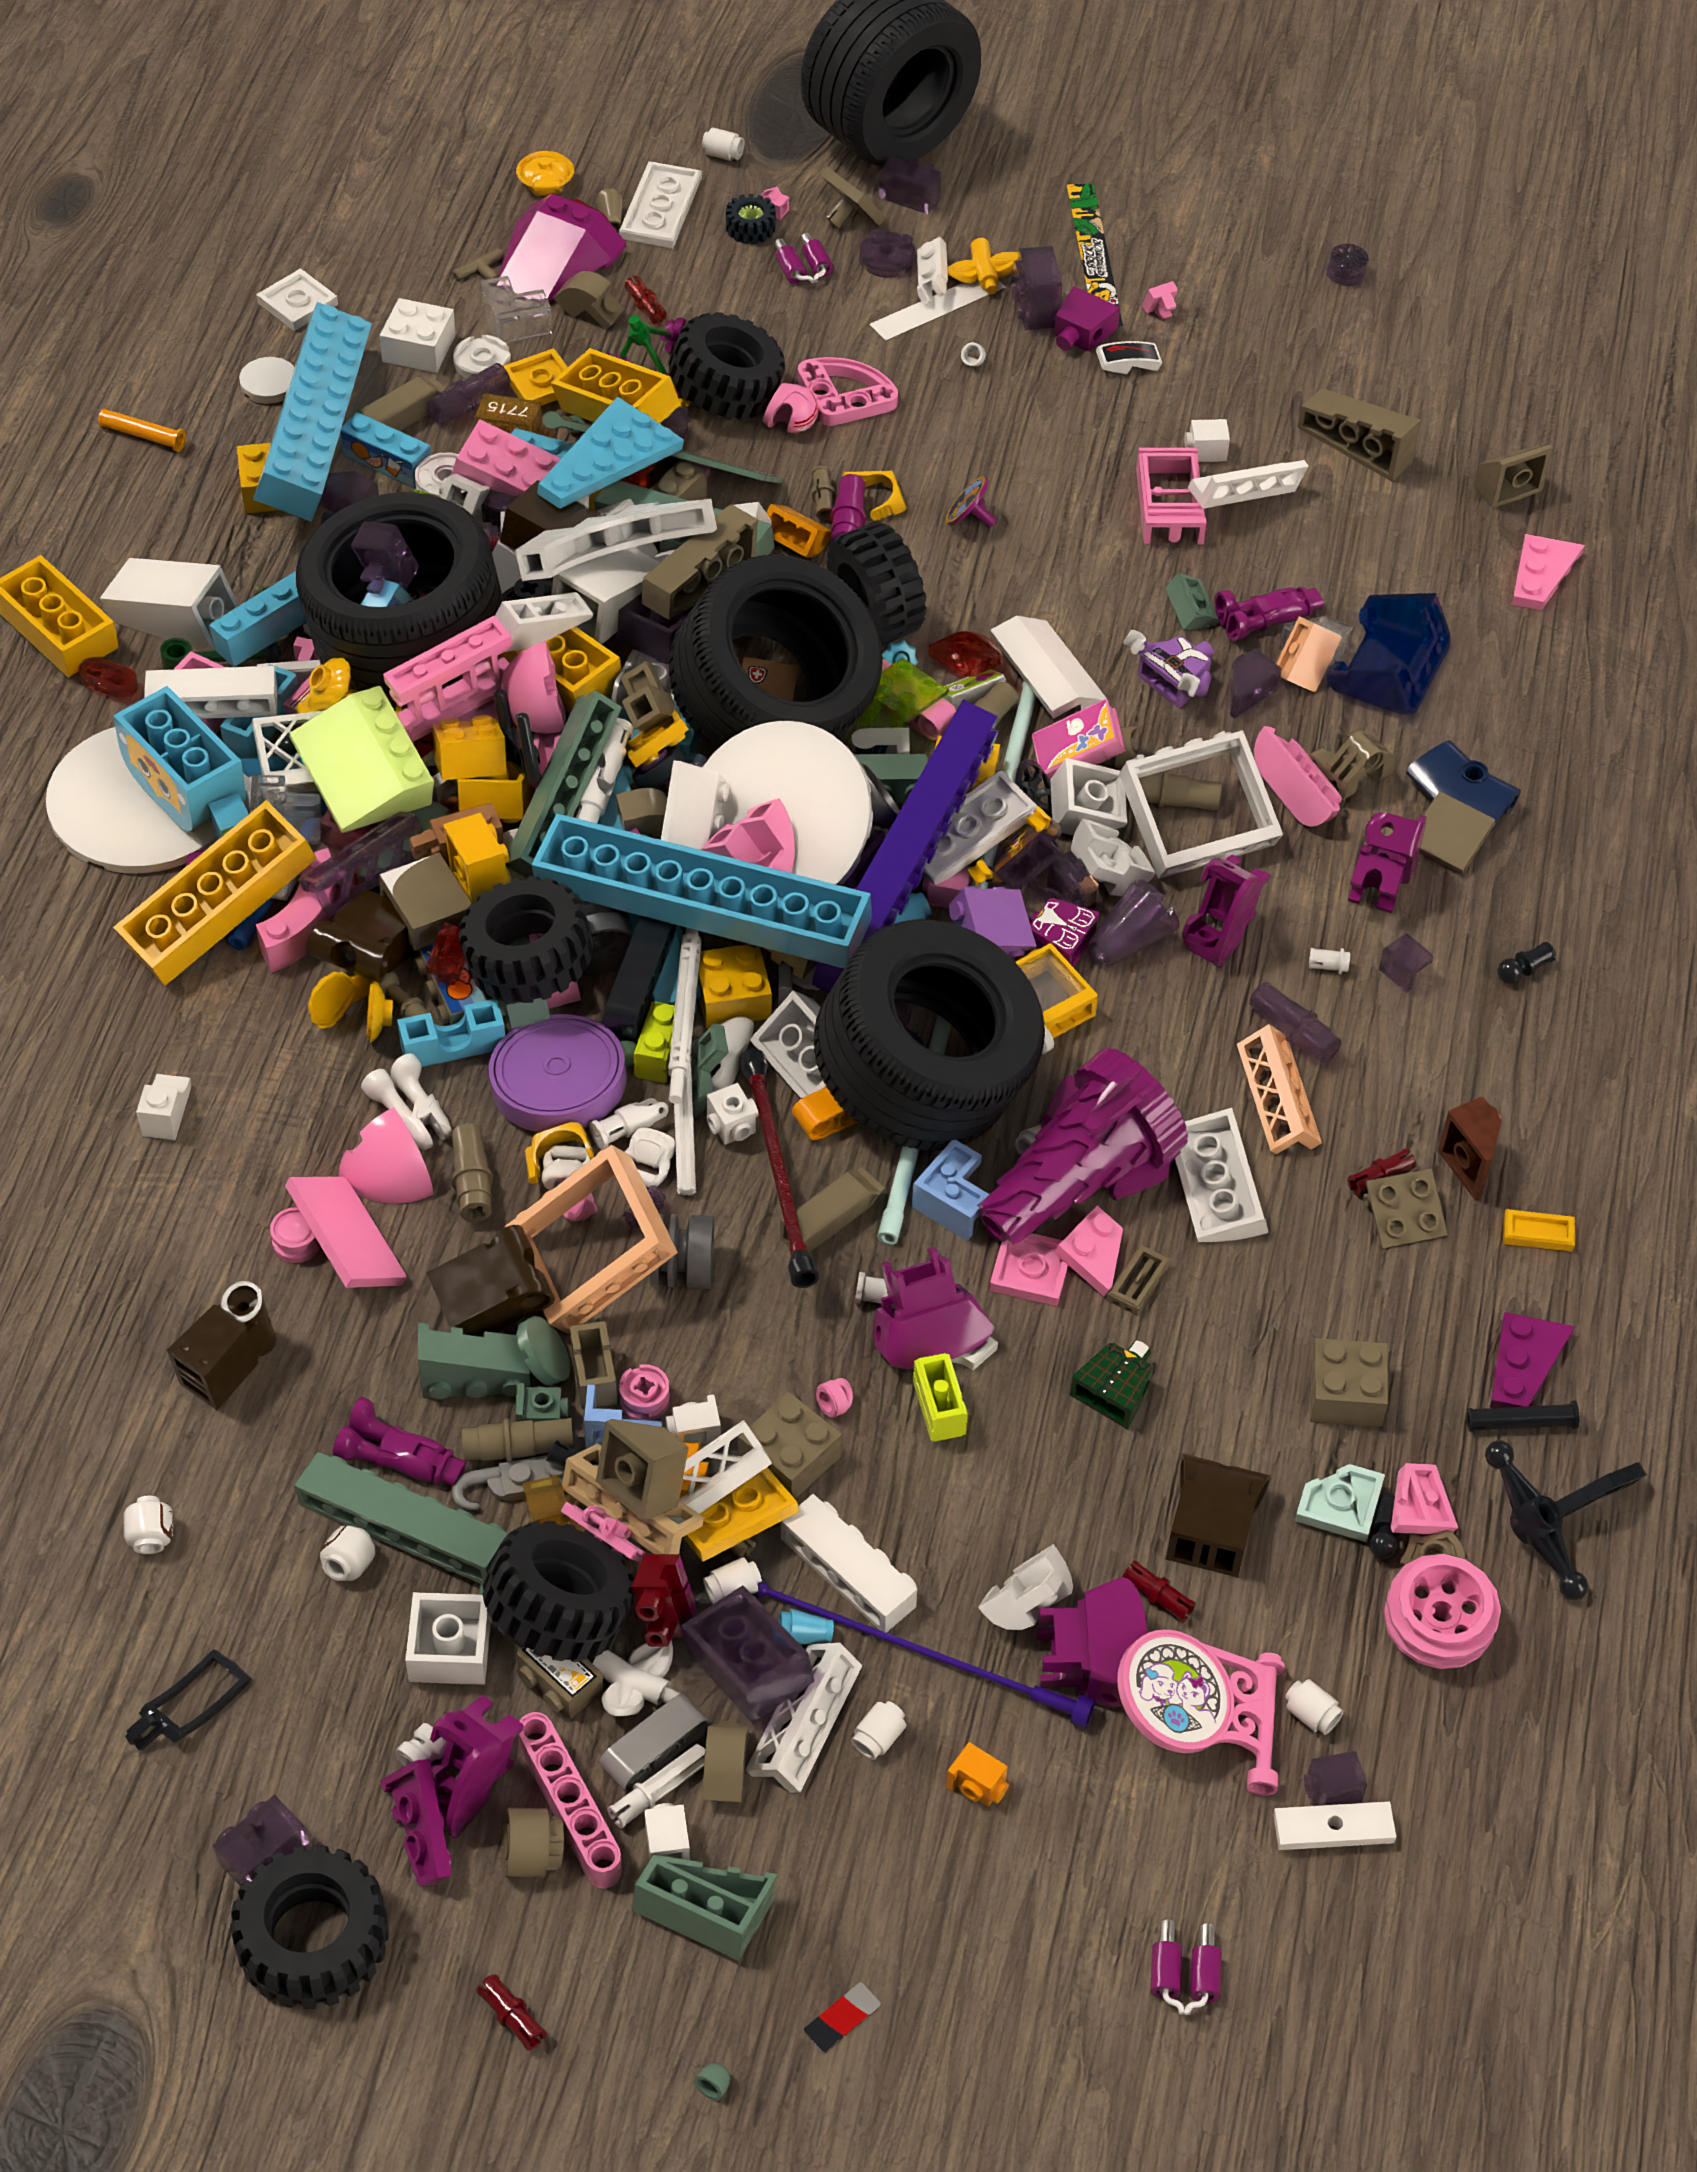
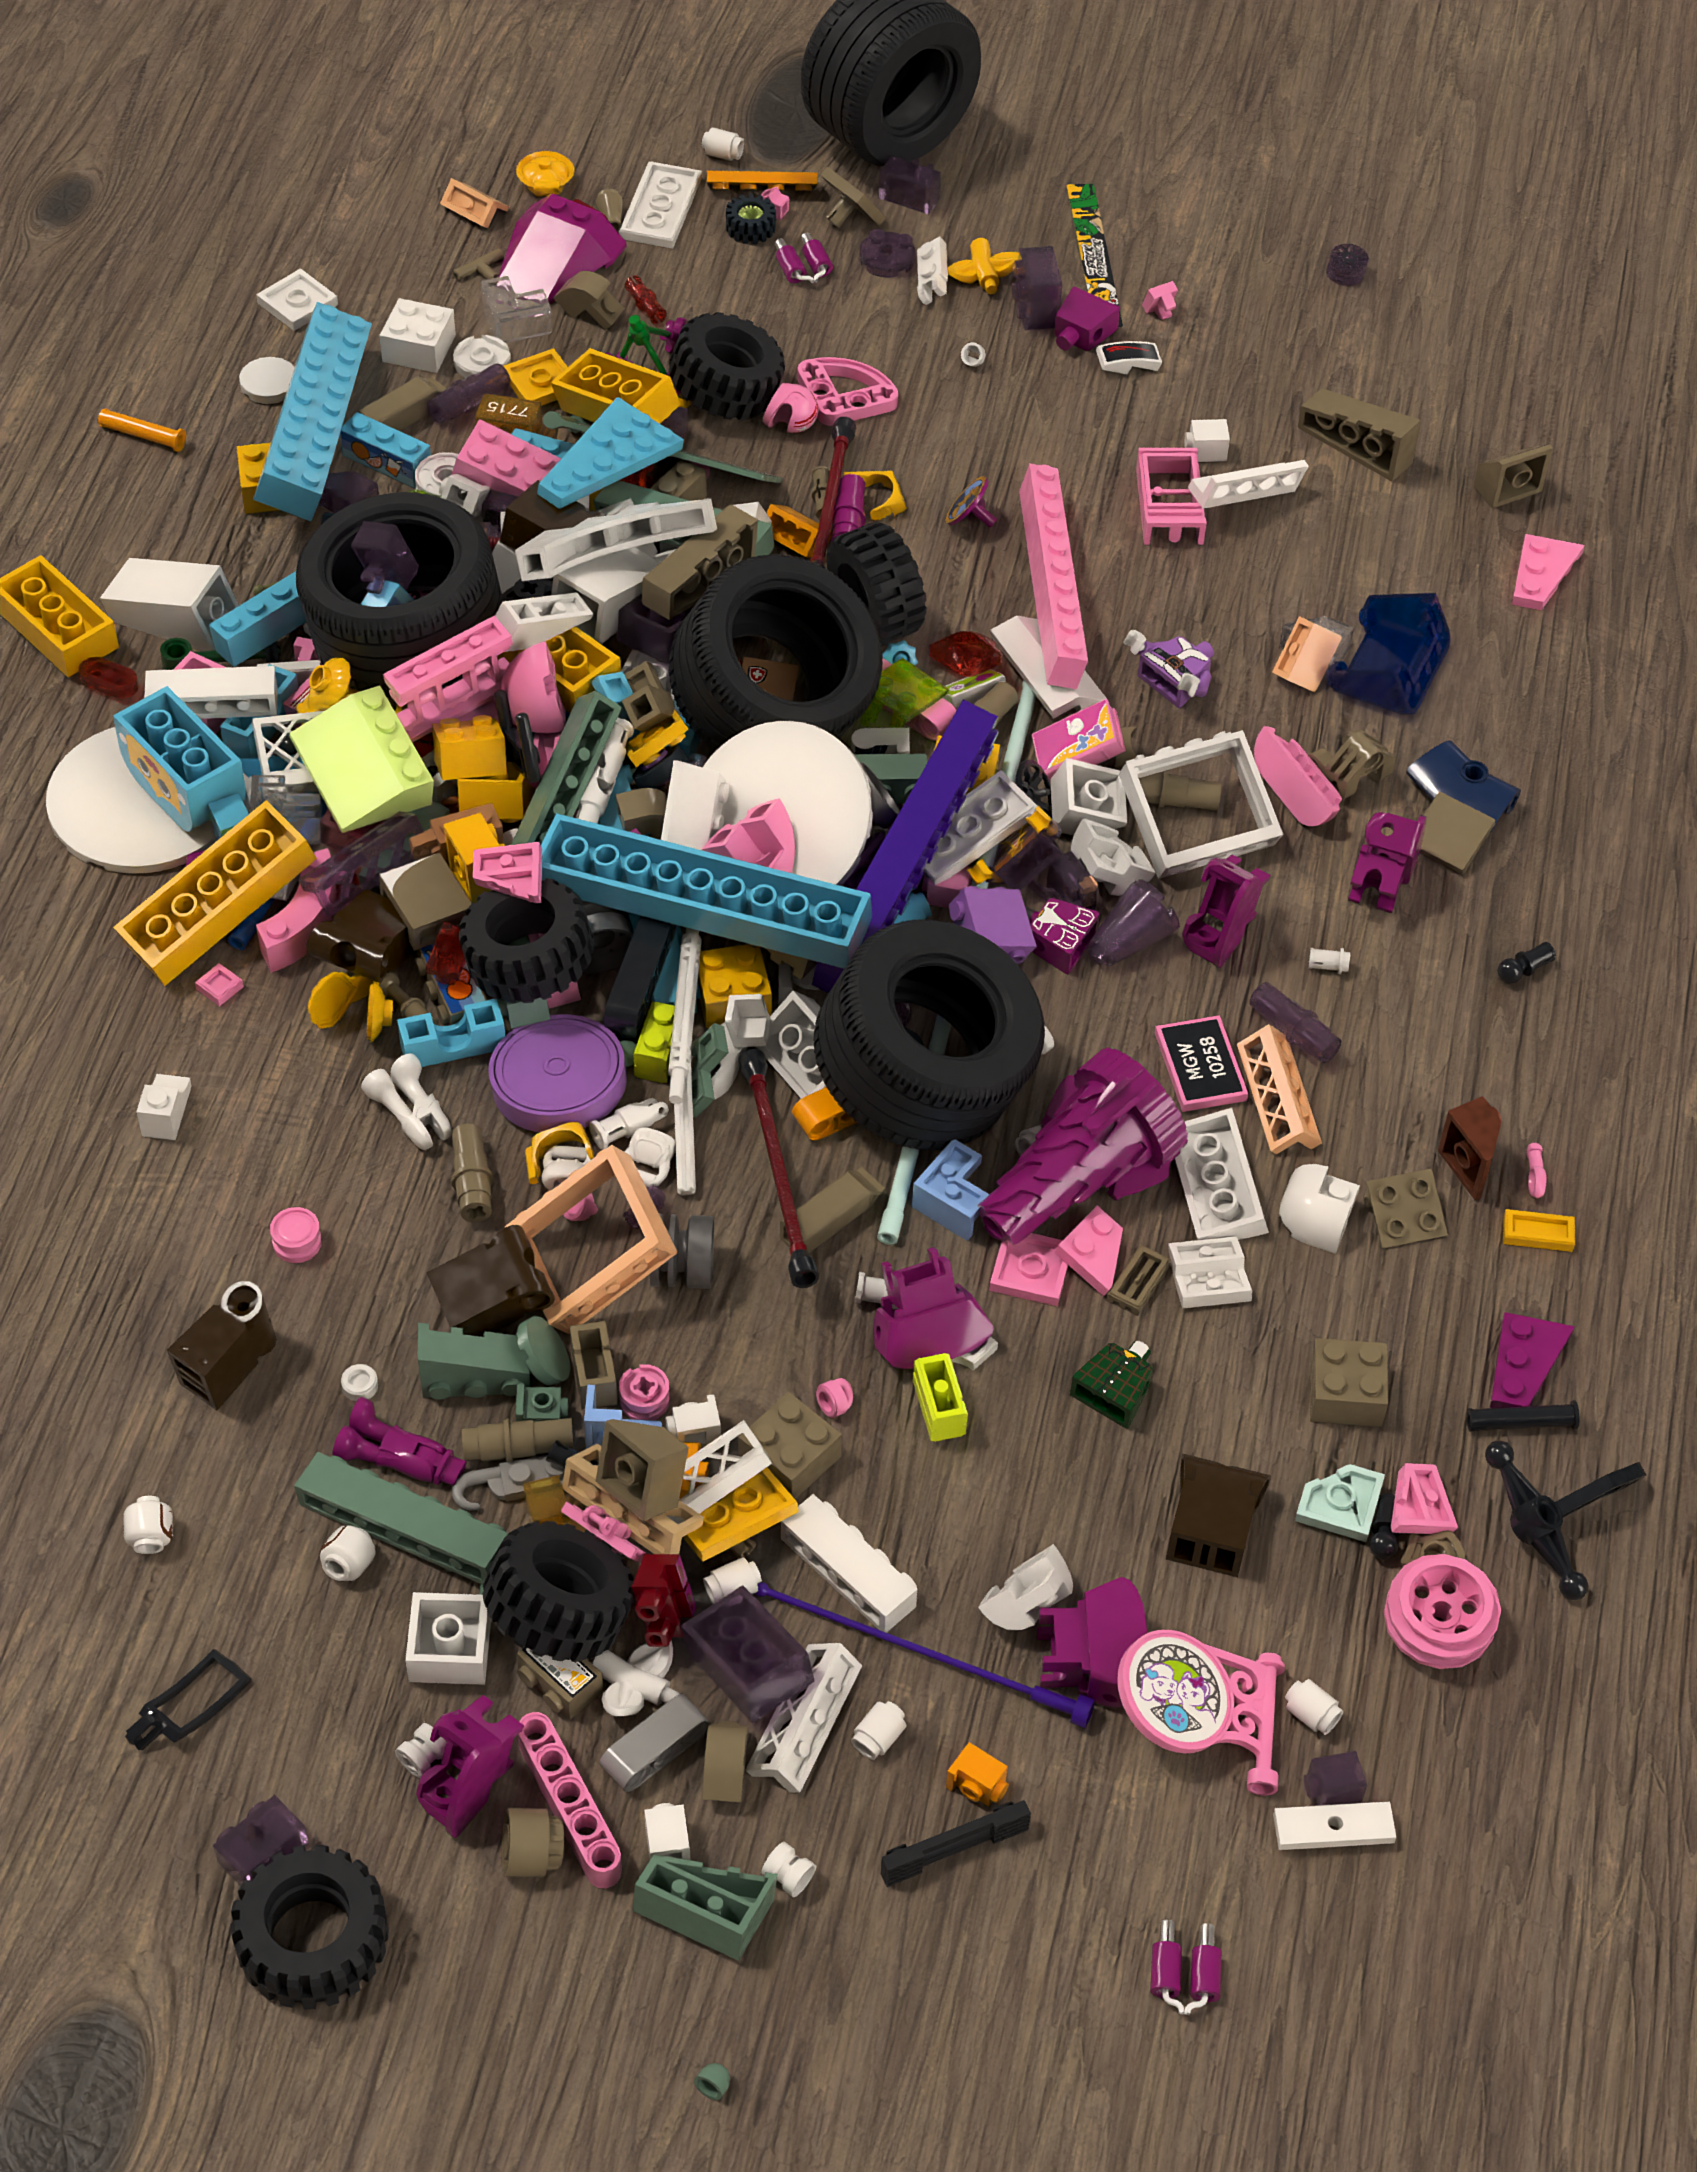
(219, 984): none -> bright pink tile
(346, 1232): bright pink tile -> none
(359, 1382): none -> white tile
(387, 1163): bright pink brick -> none
(418, 1810): magenta wing -> none
(471, 203): none -> light nougat panel
(510, 870): none -> bright pink wing
(511, 2012): dark red pin -> none
(613, 687): none -> medium azure tile
(660, 1784): white axle -> none
(731, 1114): white brick -> none
(747, 1020): none -> white panel
(750, 179): none -> light orange plate
(791, 1870): none -> white wheel
(806, 1627): medium azure cone -> none
(842, 434): none -> dark red hose
(842, 2017): sticker -> none
(909, 1861): none -> black container
(921, 313): white sticker -> none
(1053, 577): none -> bright pink brick
(1060, 989): window -> none
(1159, 1591): dark red pin -> none
(1191, 602): sand green slope -> none
(1201, 1063): none -> black tile
(1209, 1272): none -> white slope
(1252, 681): slope -> none
(1264, 610): magenta piece -> none
(1317, 1206): none -> white brick
(1382, 1168): dark red pin -> none
(1403, 960): panel -> none
(1537, 1176): none -> bright pink piece

